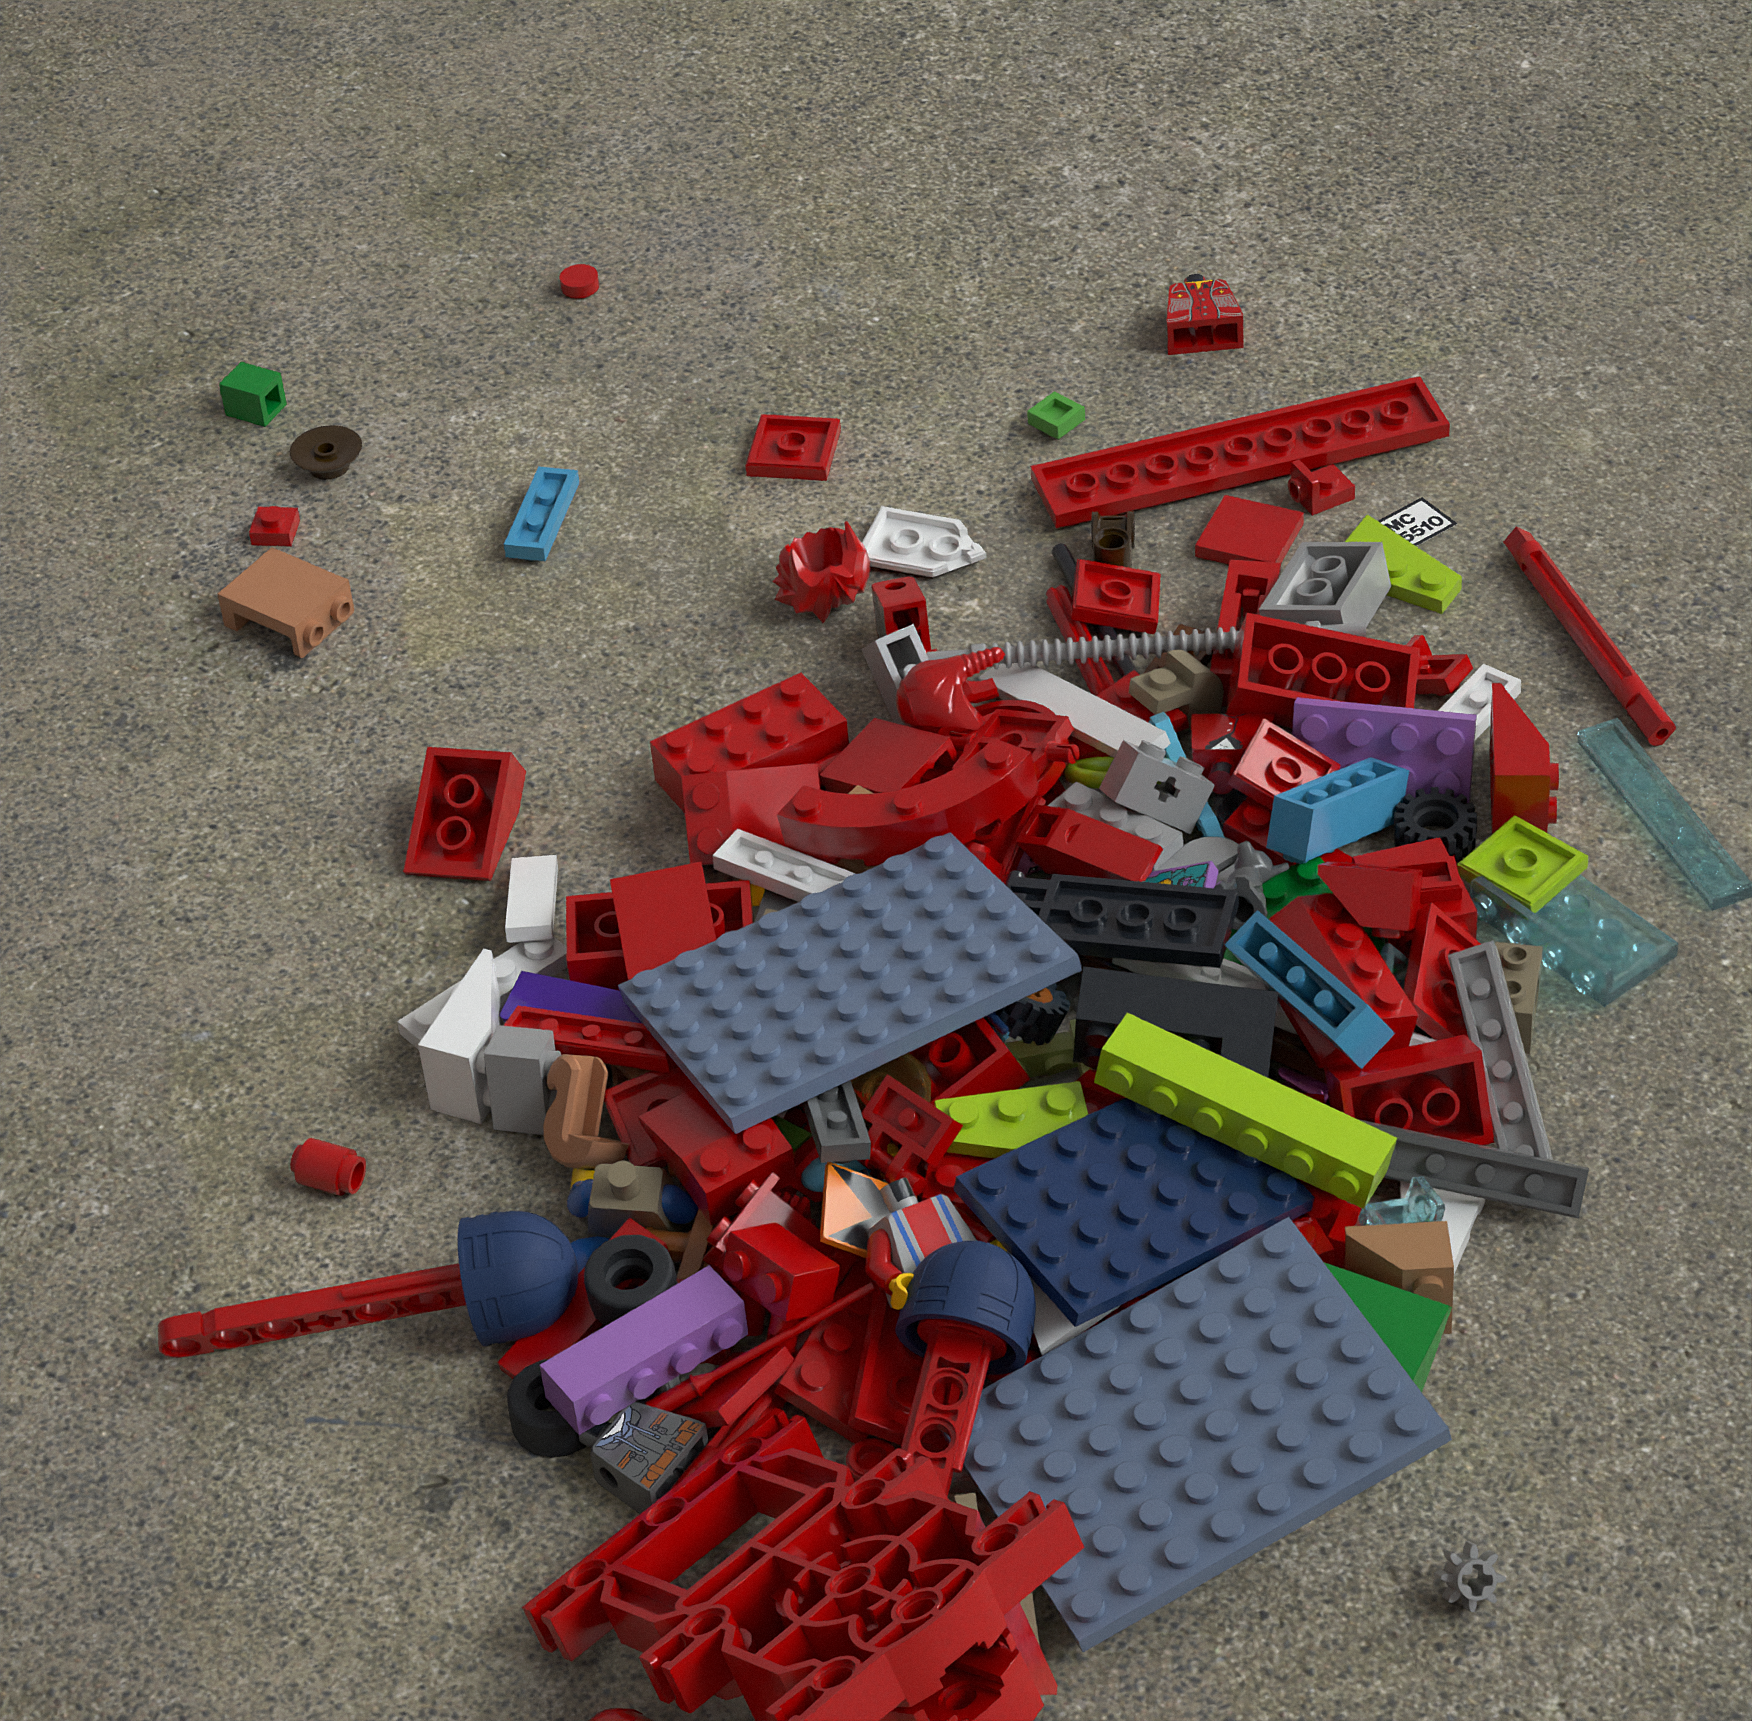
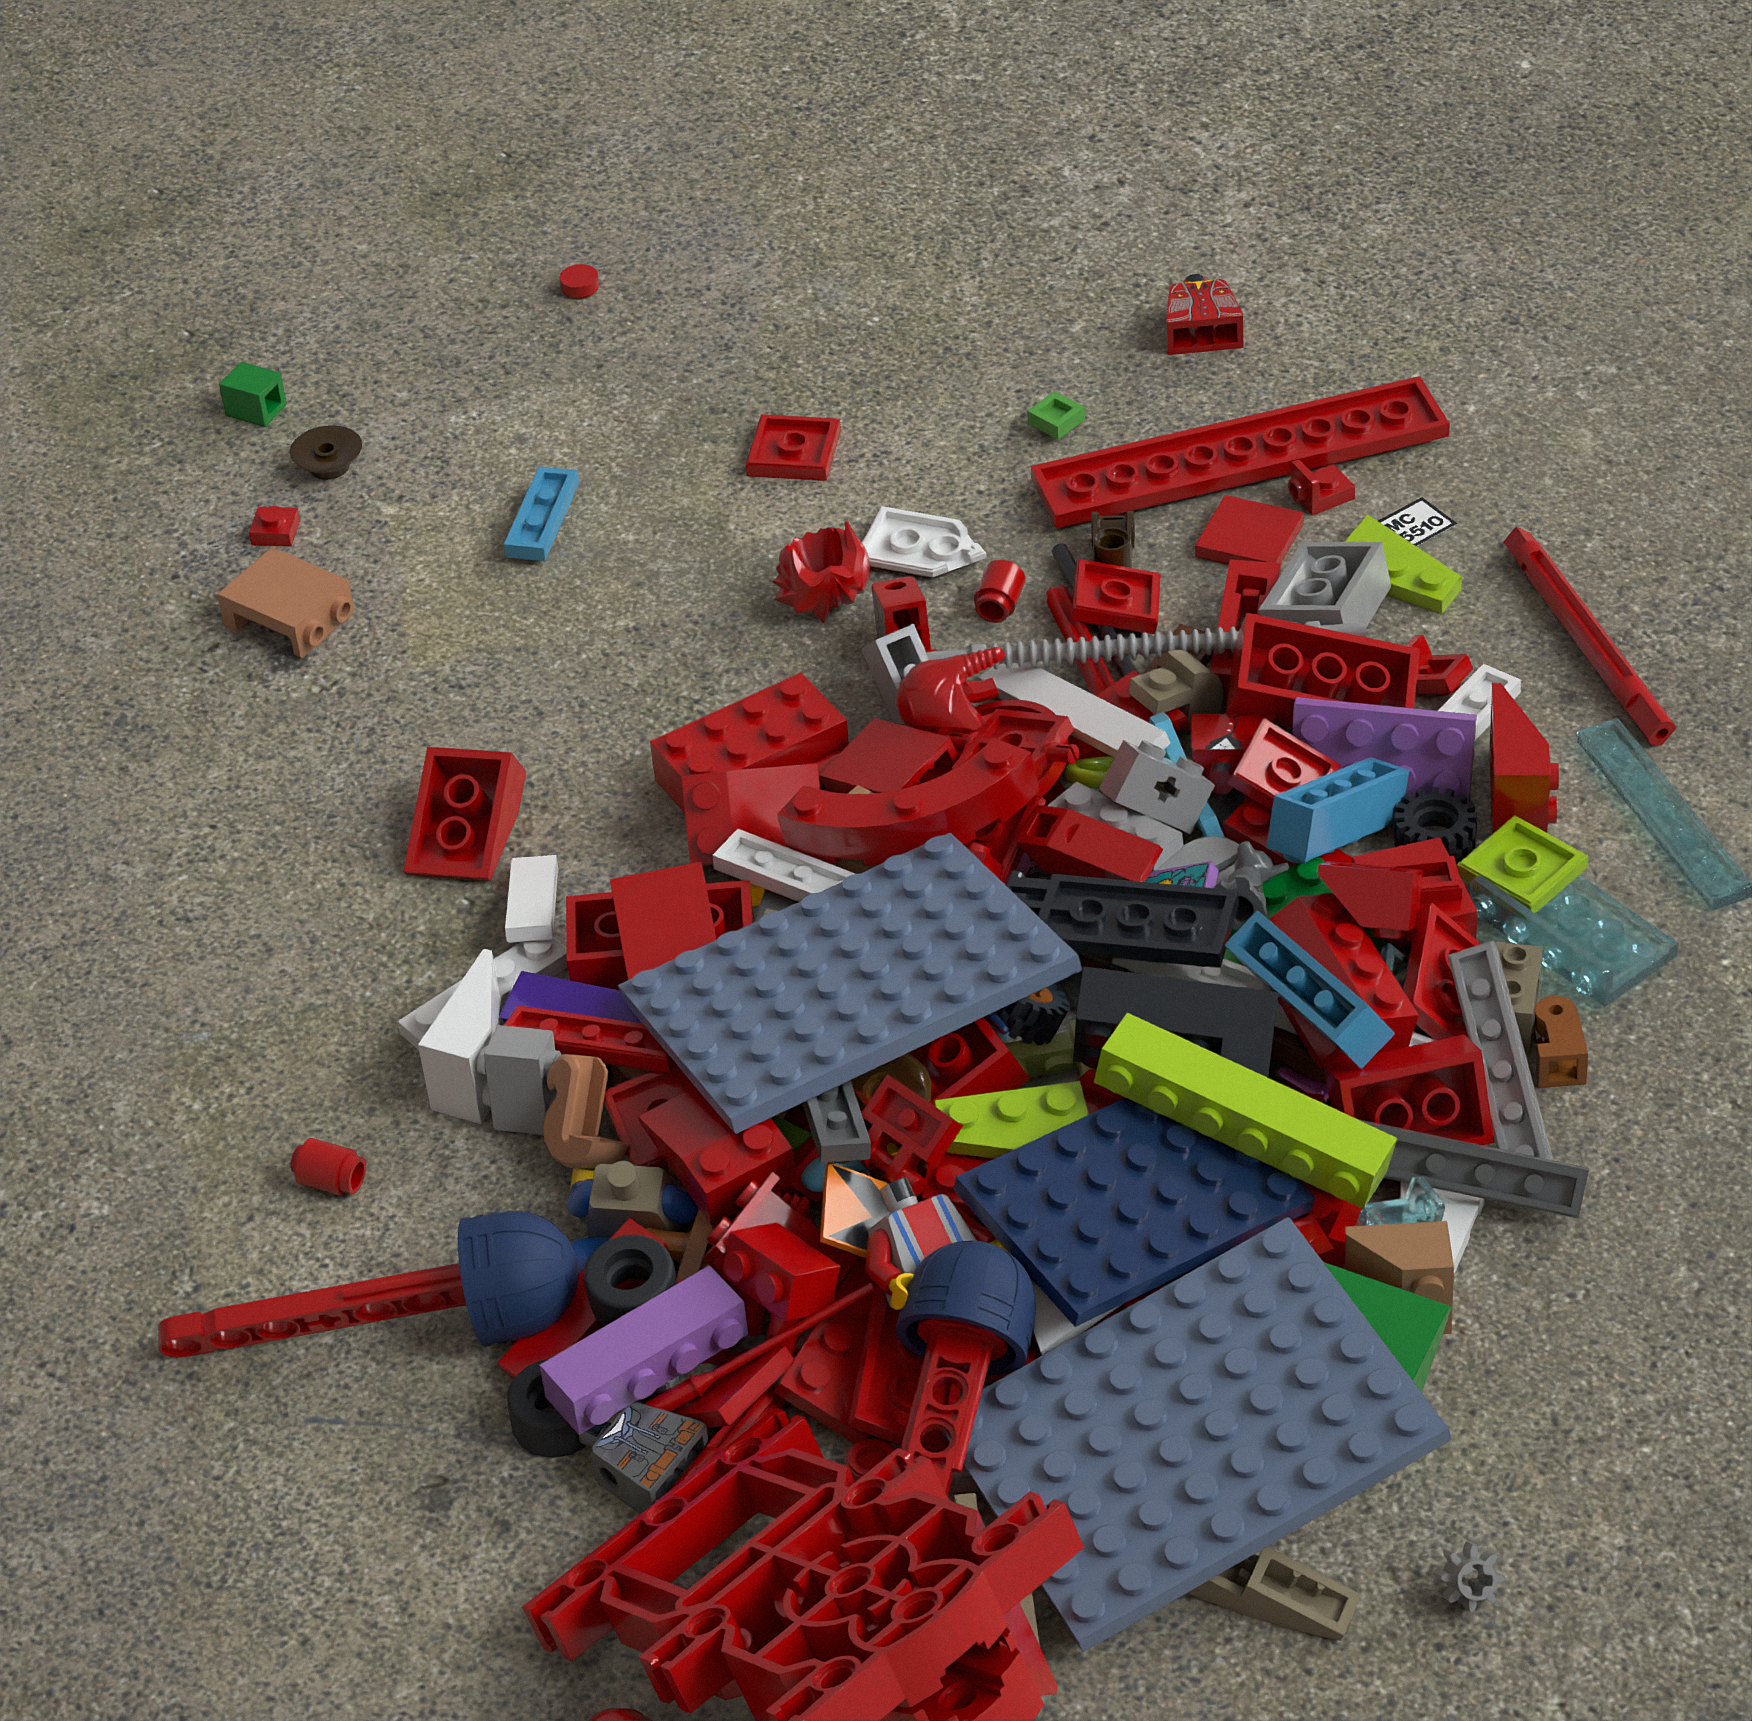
(999, 590): none -> red brick
(1283, 1594): none -> dark tan slope
(1560, 1044): none -> dark orange leg

